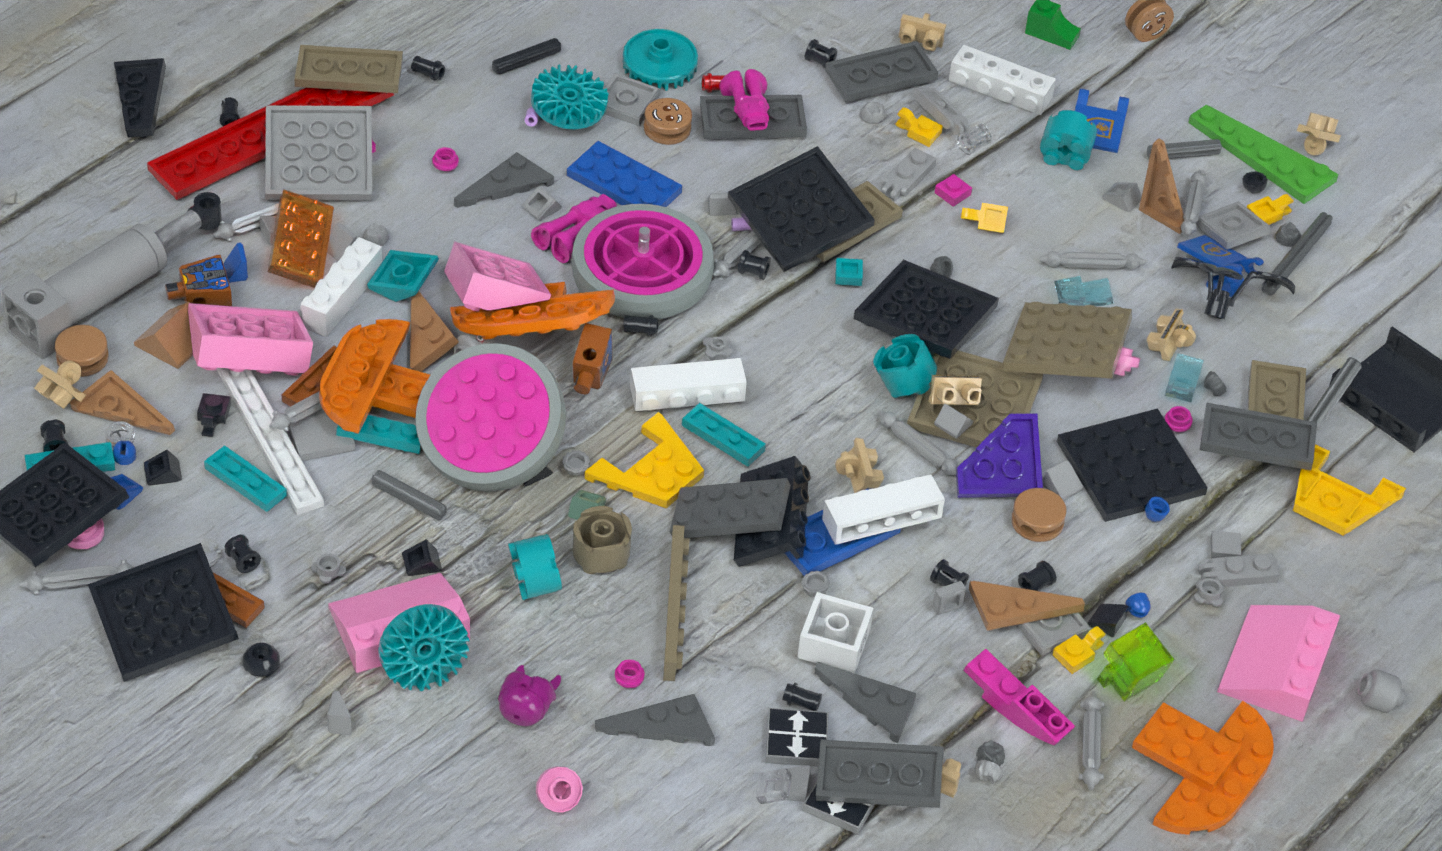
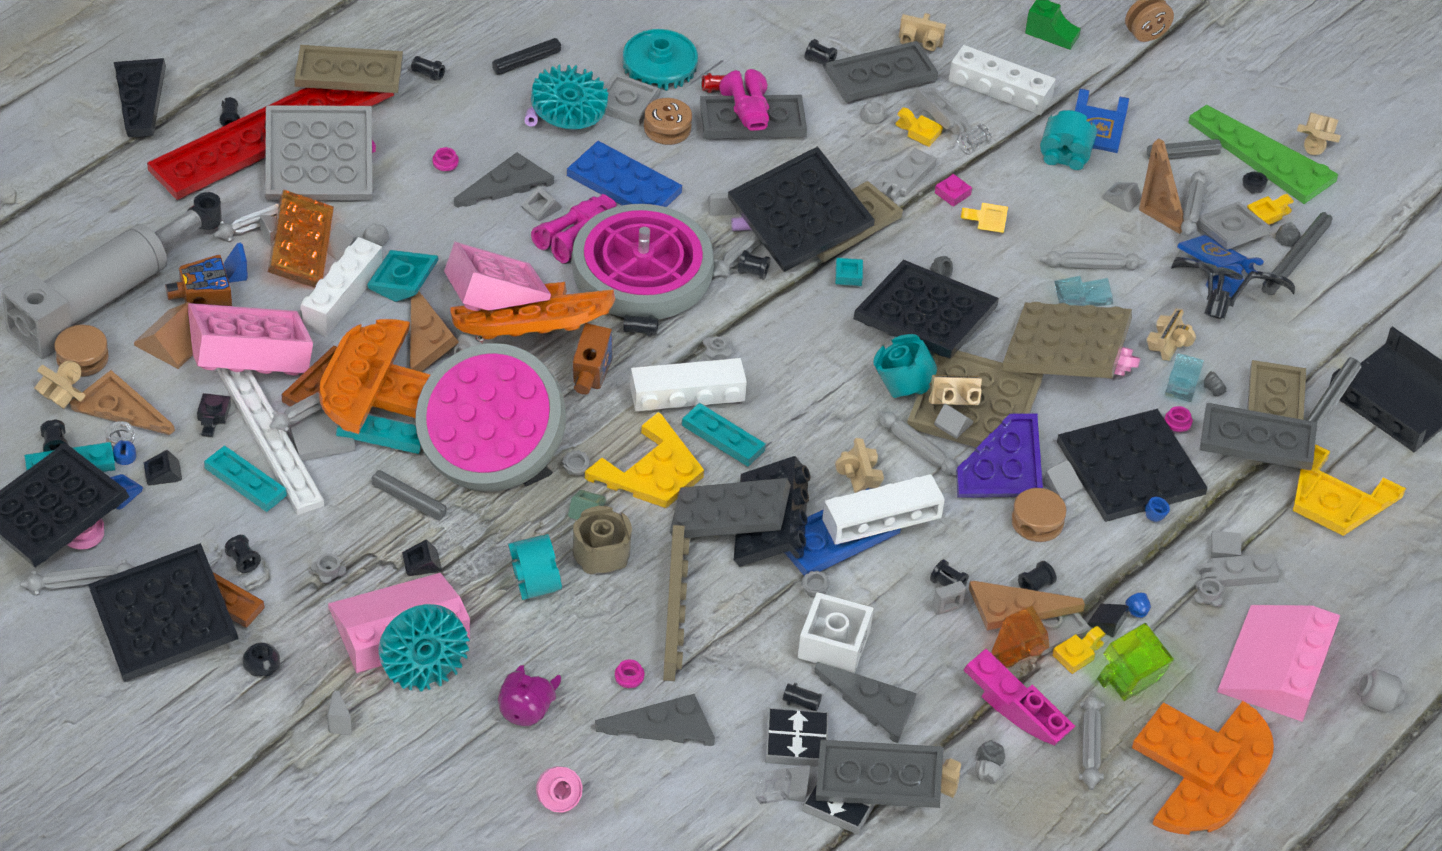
(1020, 637): none -> clear orange slope

